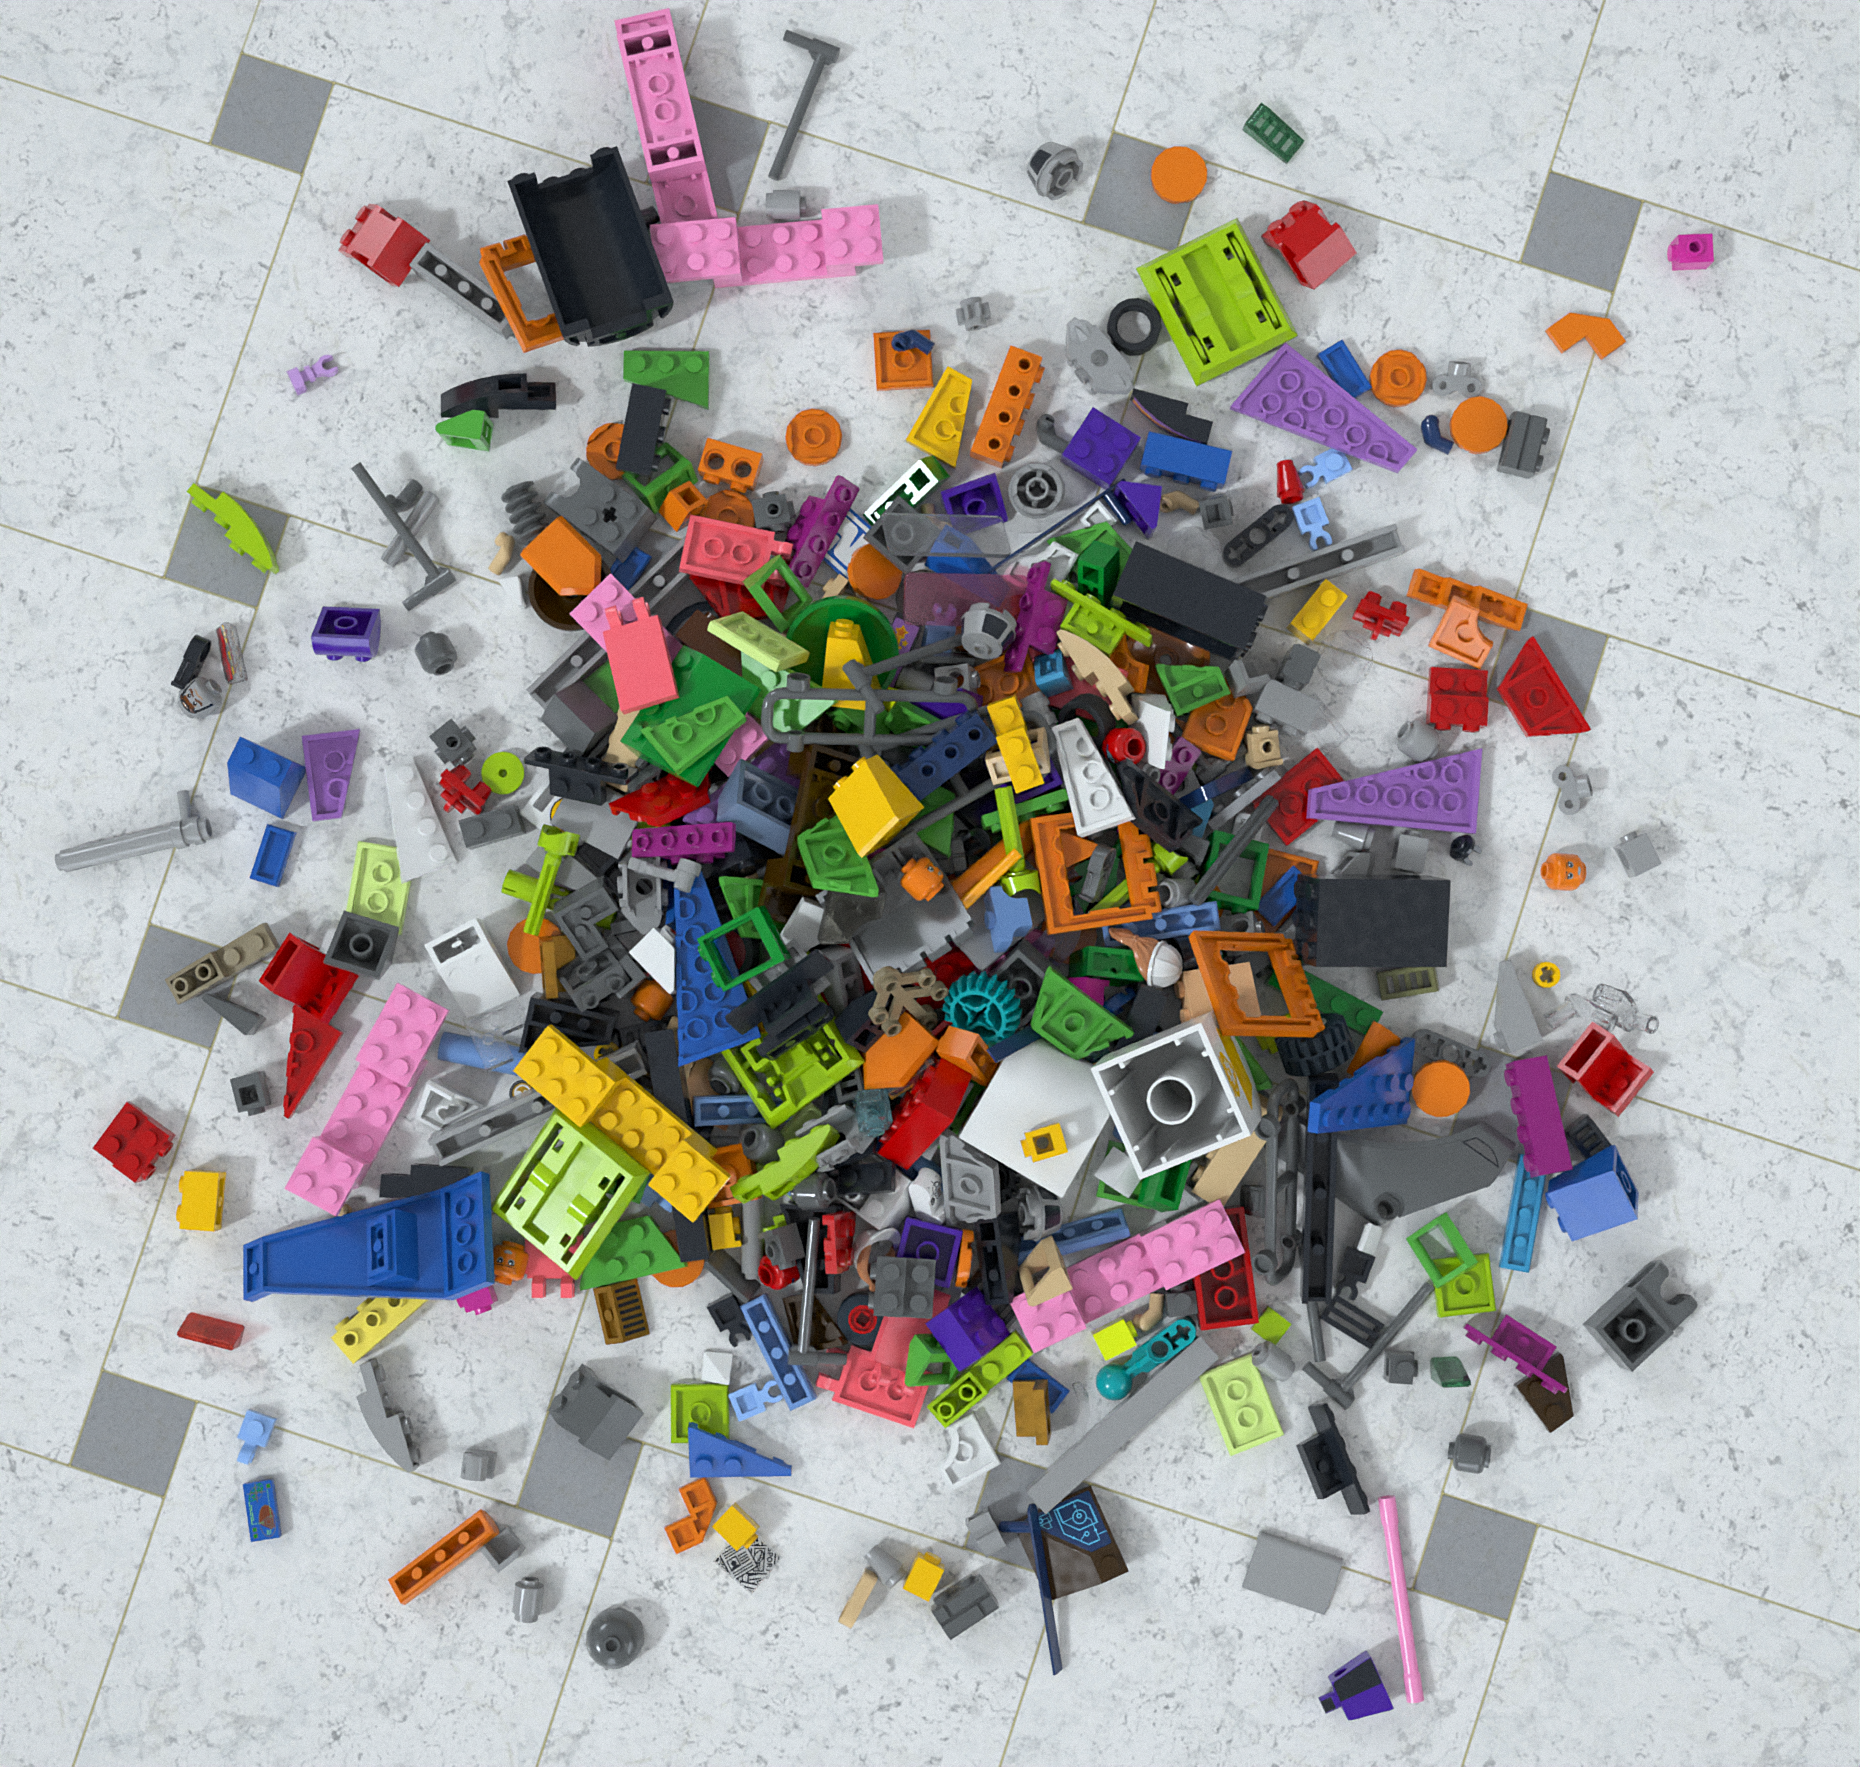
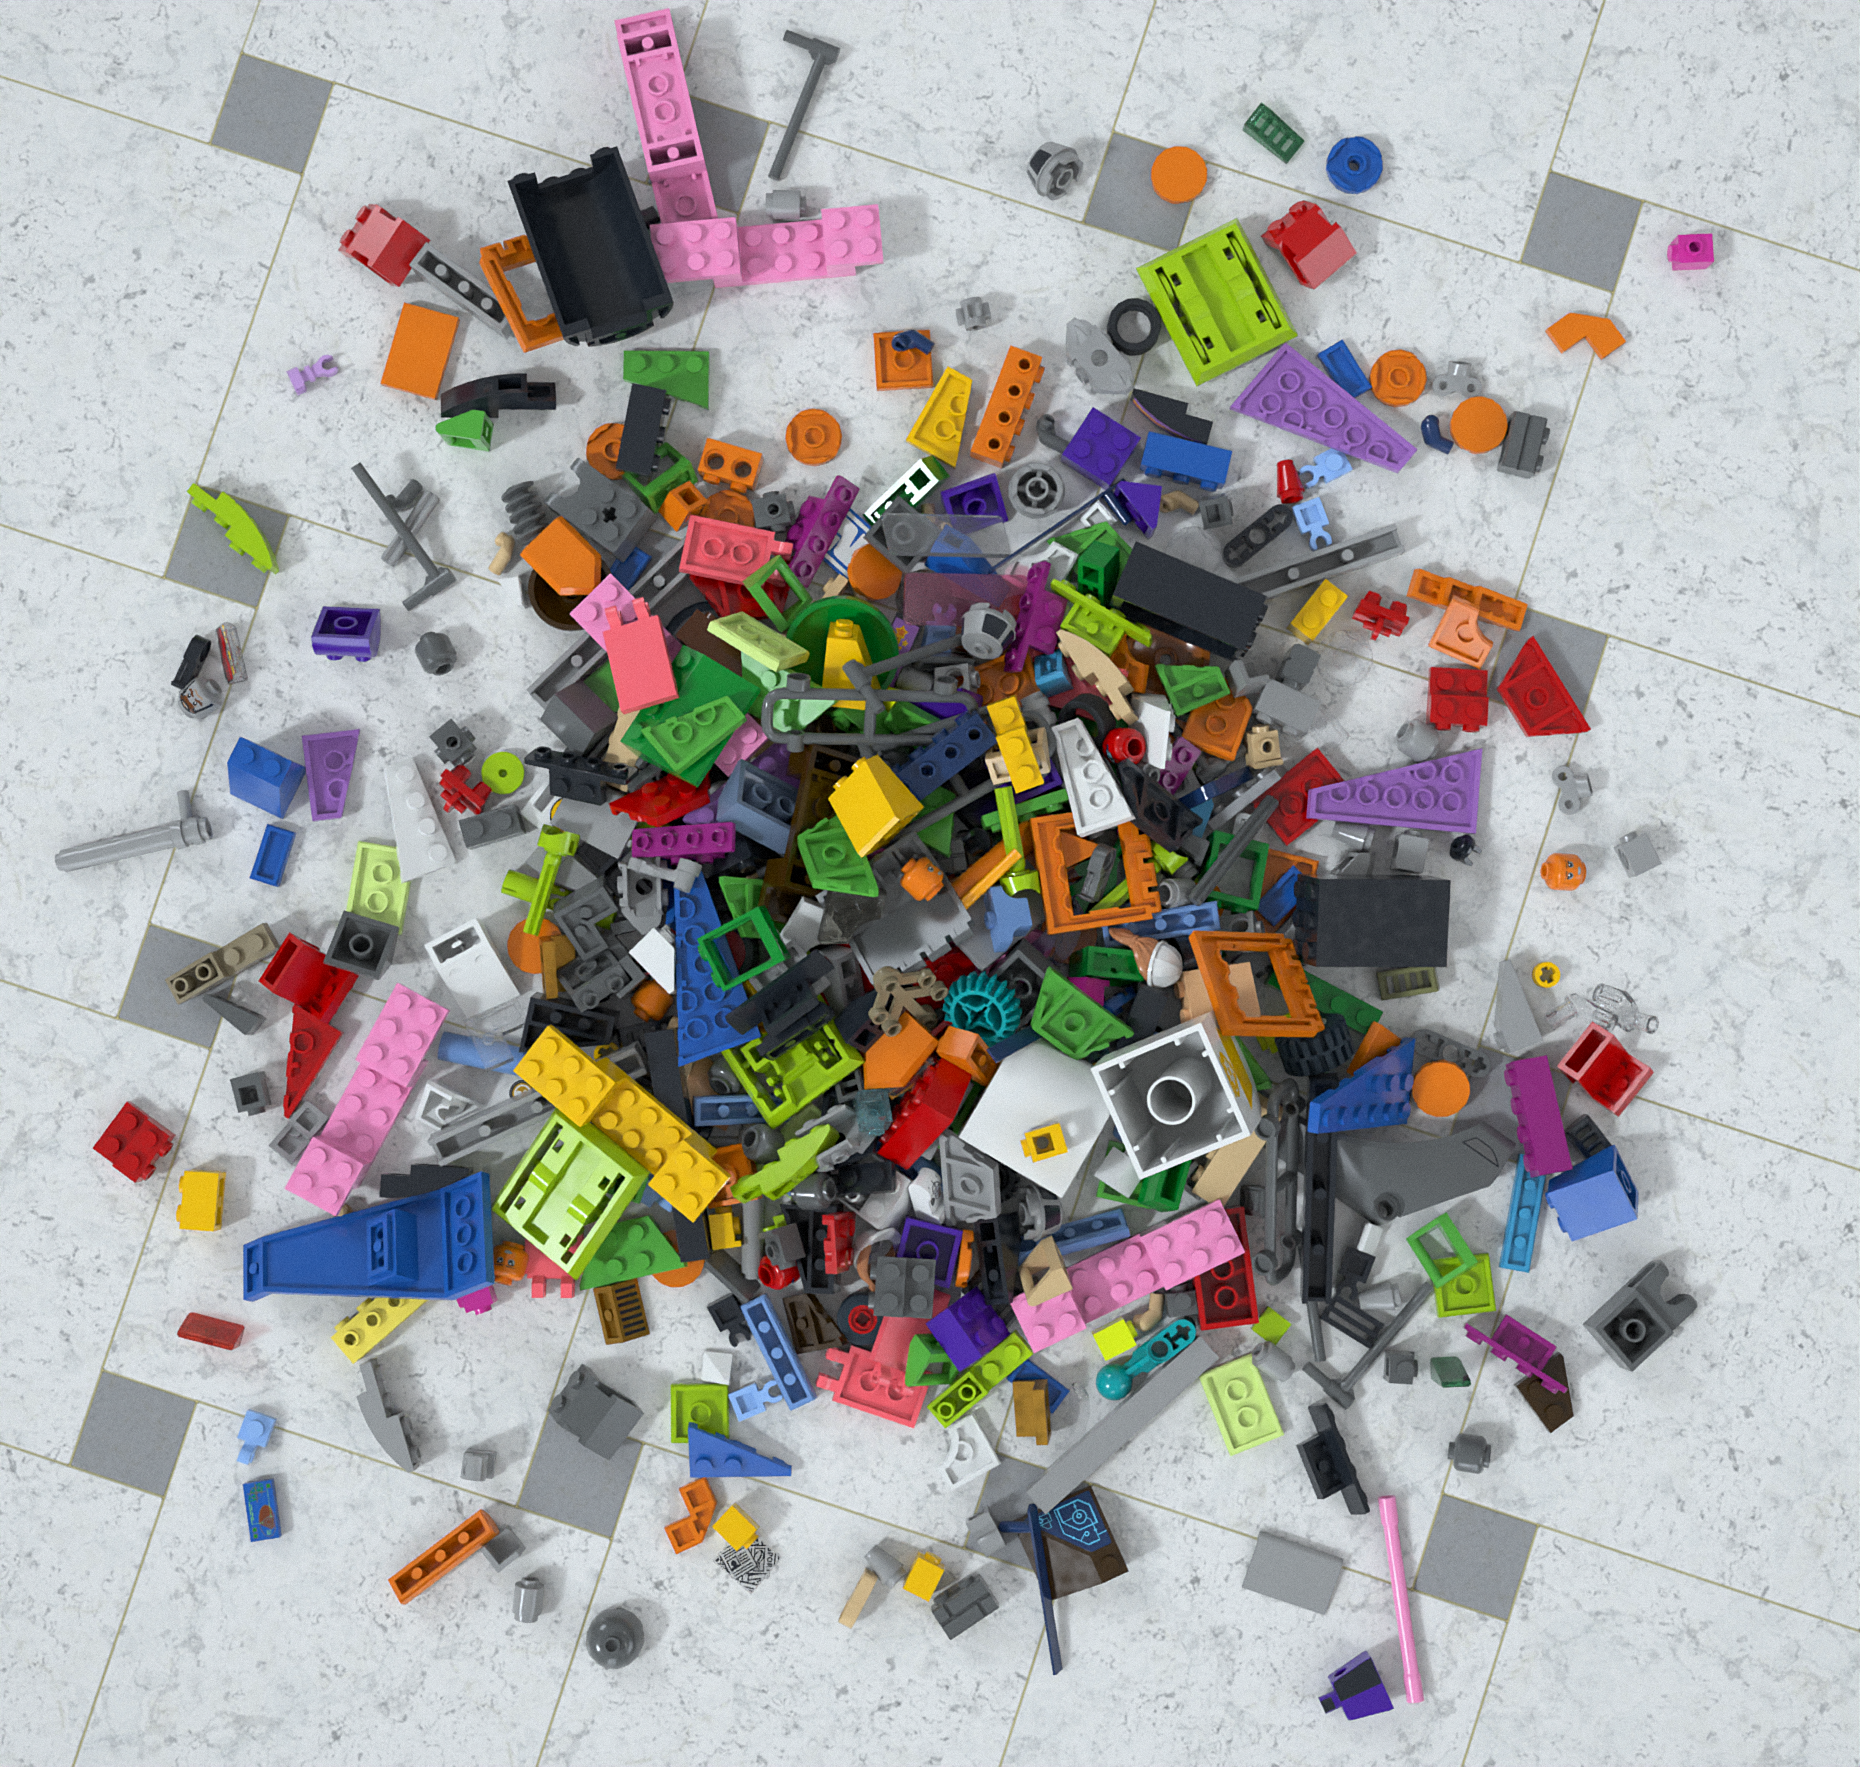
(298, 1132): none -> light grey slope
(420, 351): none -> orange tile
(803, 1352): dark grey bar -> none
(1357, 151): none -> blue plate
(1381, 1297): none -> light grey cone

